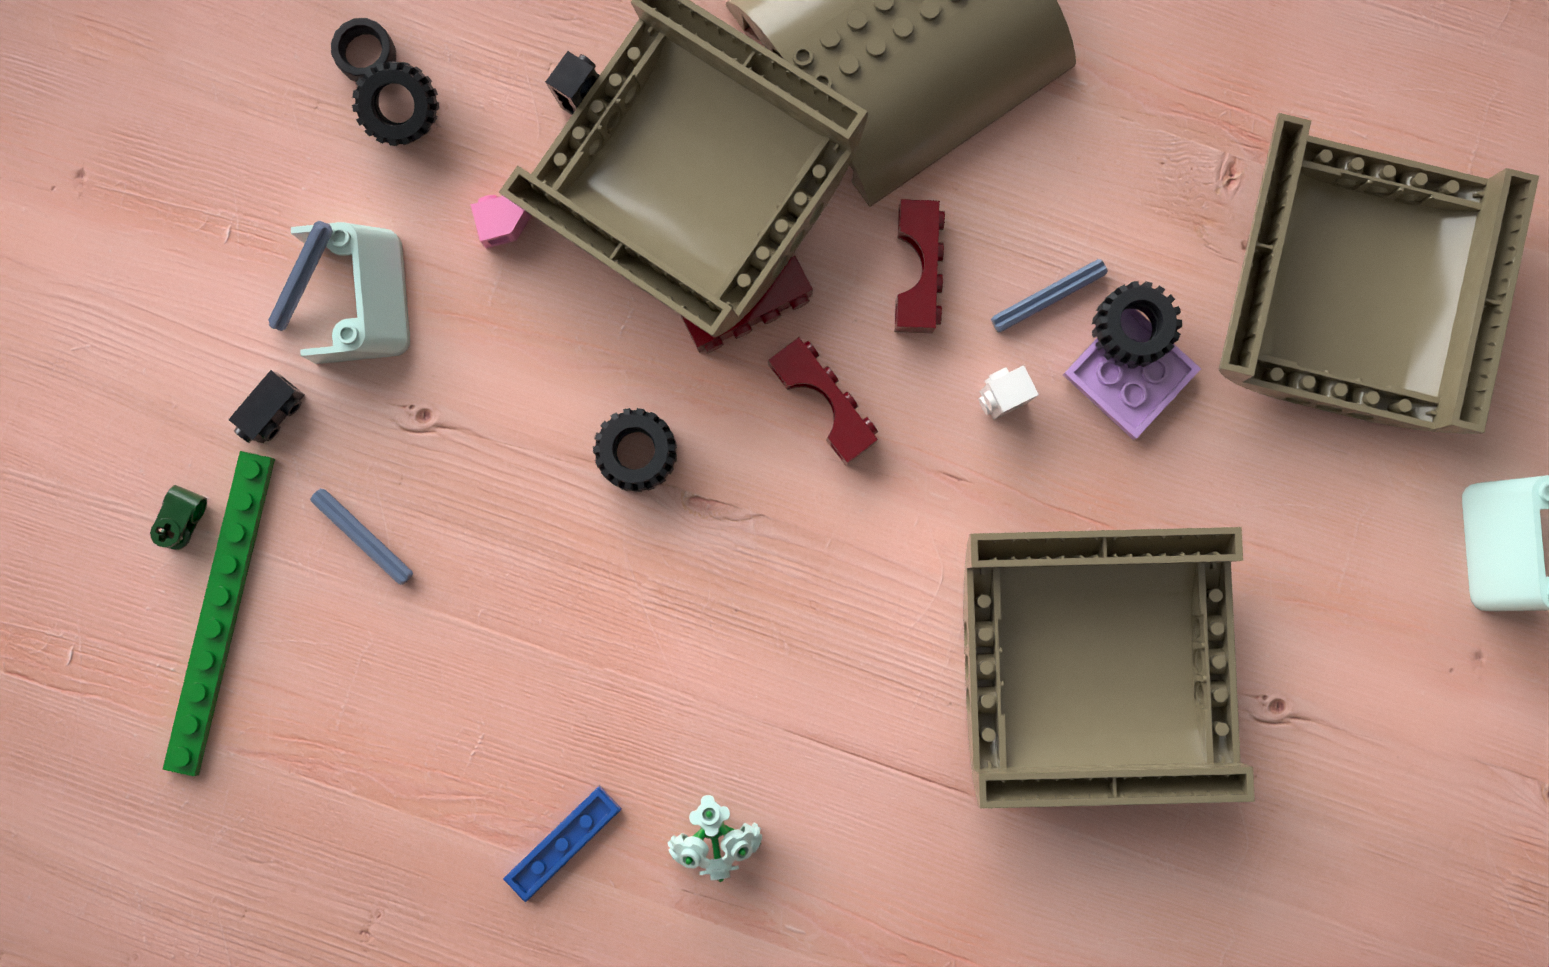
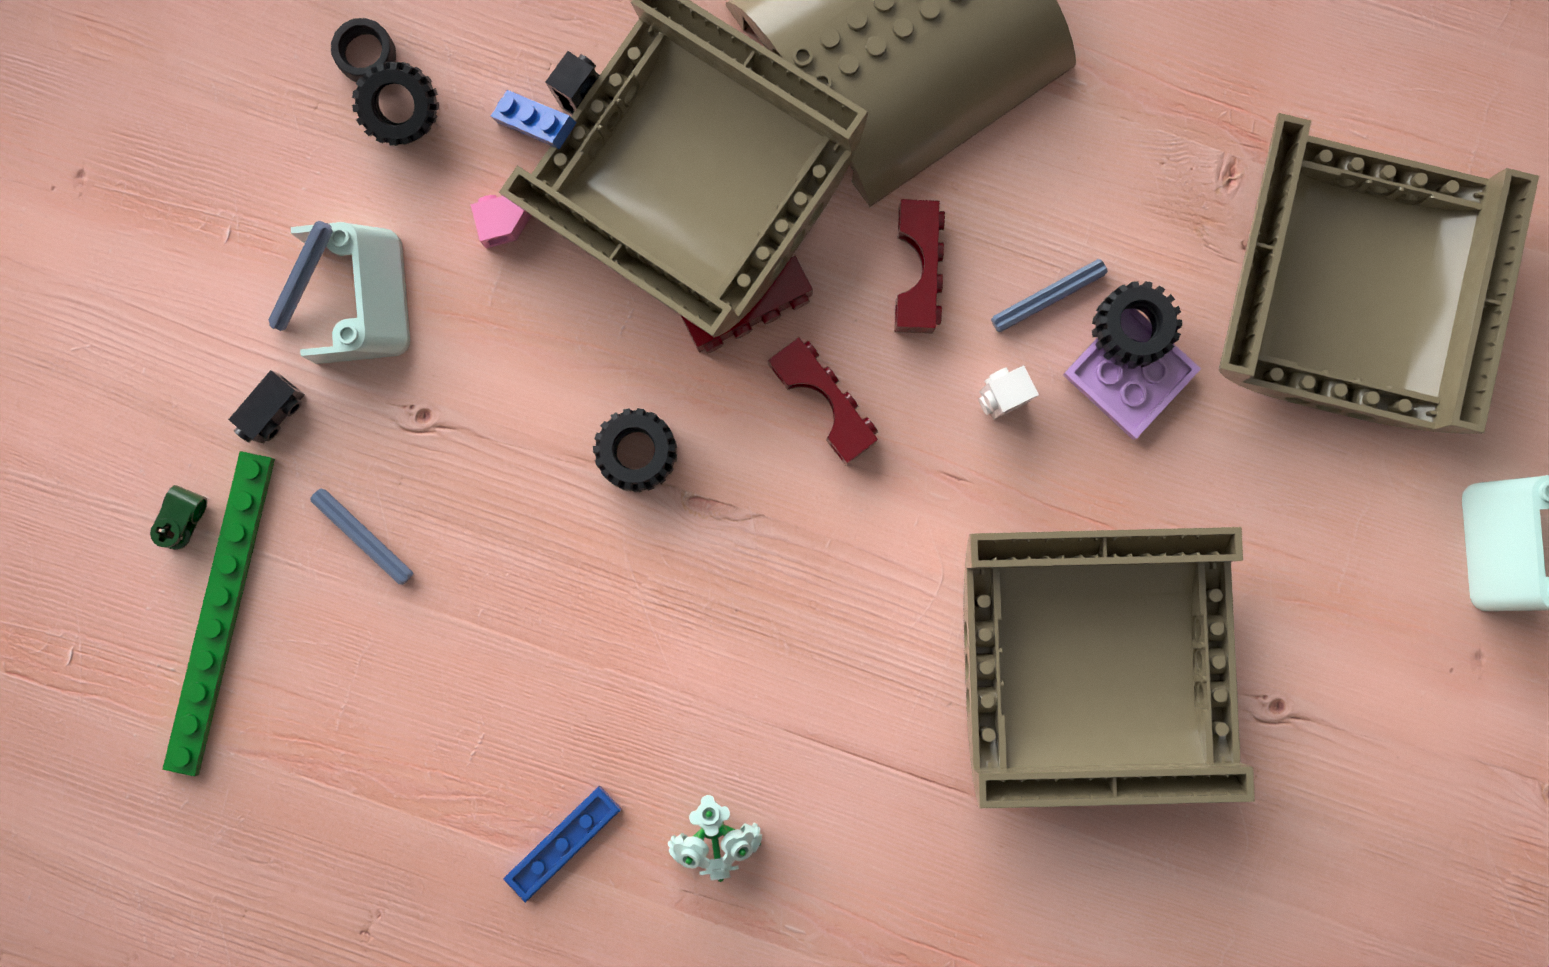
(533, 119): none -> plate

